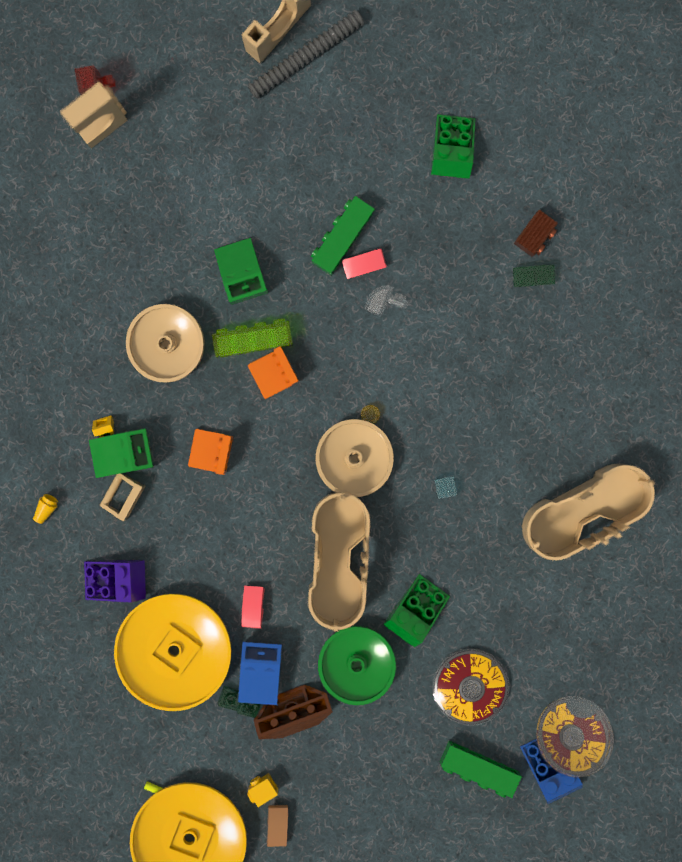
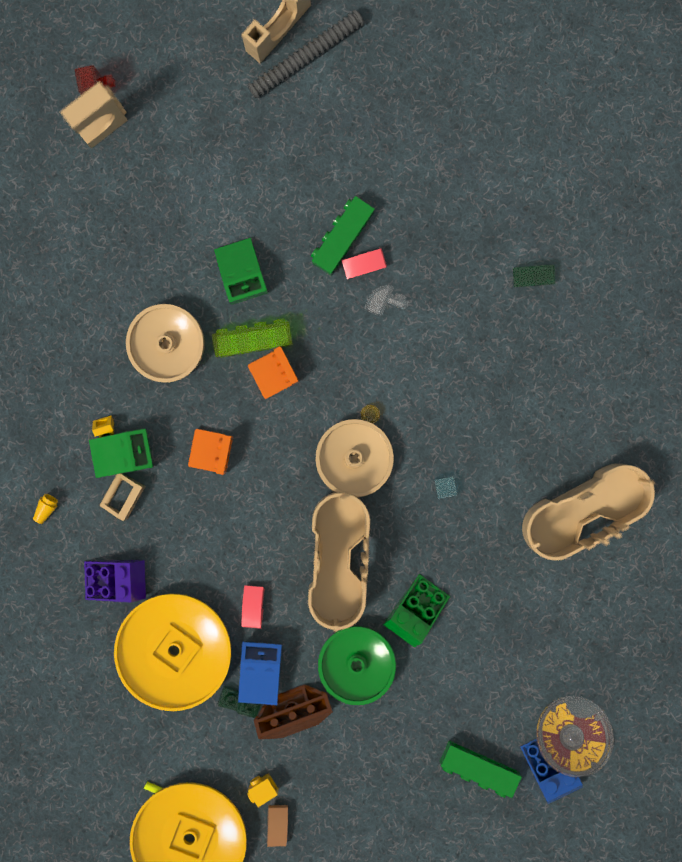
(453, 146): green slope -> none
(470, 686): dish -> none
(536, 233): copper brick -> none

